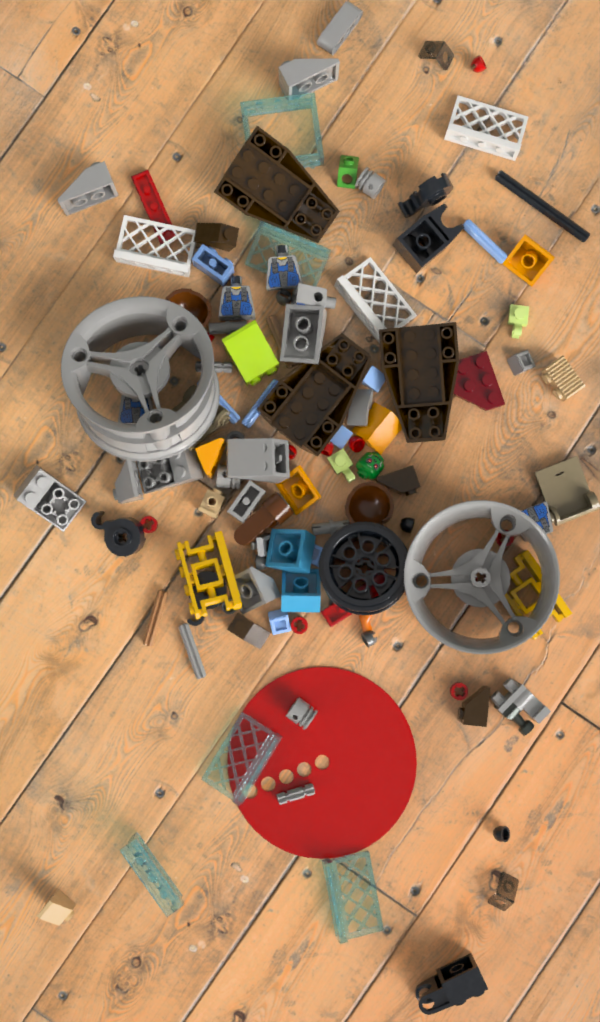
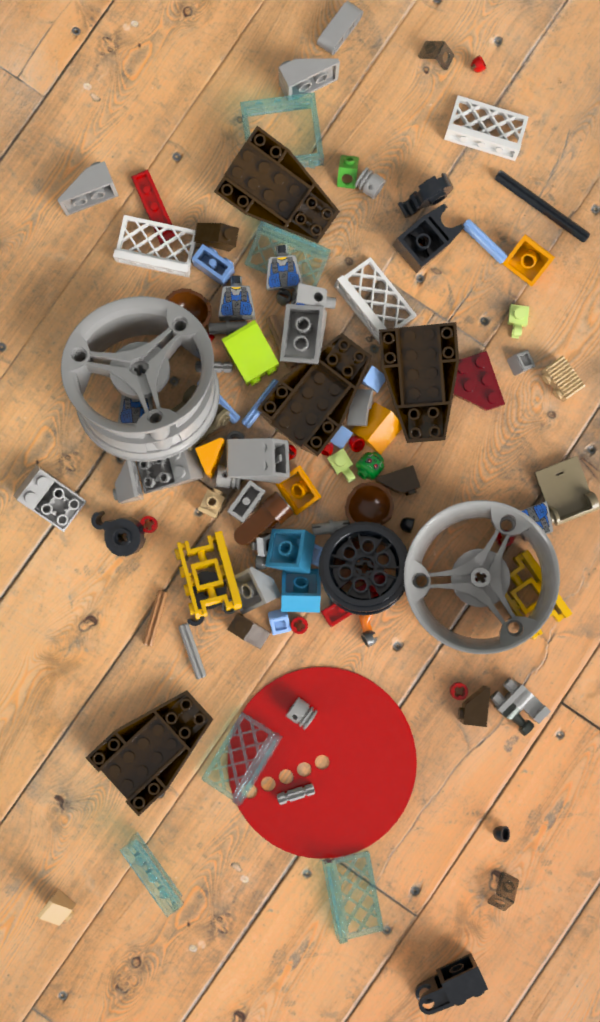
(151, 749): none -> dark brown wedge

